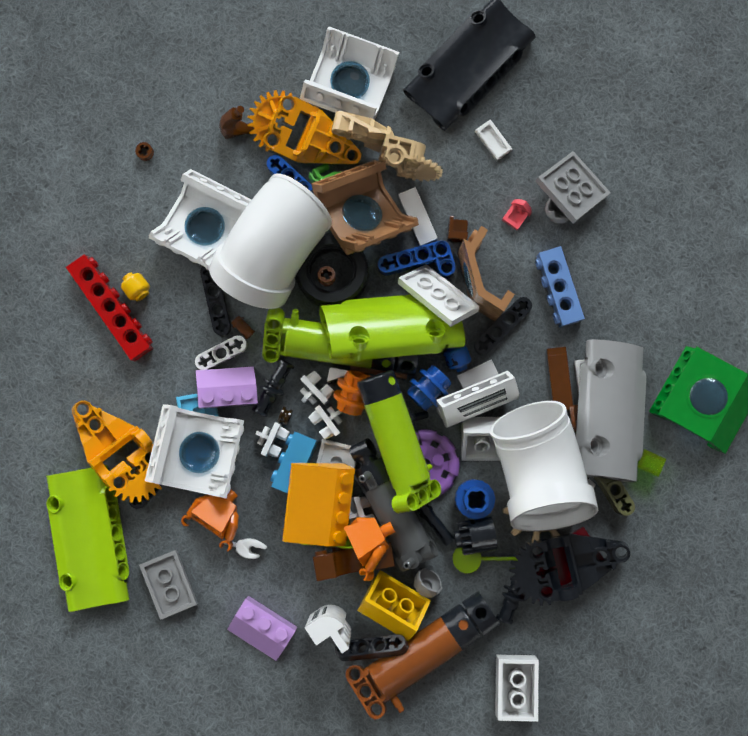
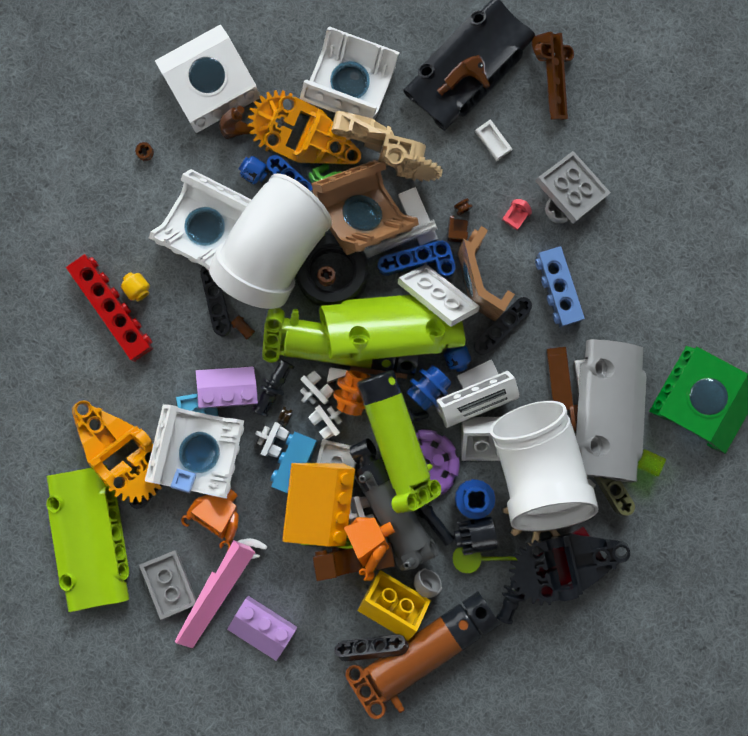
(183, 481): none -> light blue tile
(208, 78): none -> white panel
(214, 593): none -> bright pink slope
(231, 342): white beam -> none
(253, 170): none -> blue head
(329, 622): white brick -> none
(400, 239): none -> white axle
(463, 206): none -> reddish brown bush
(472, 66): none -> reddish brown animal
(516, 688): white brick -> none
(544, 48): none -> reddish brown piece

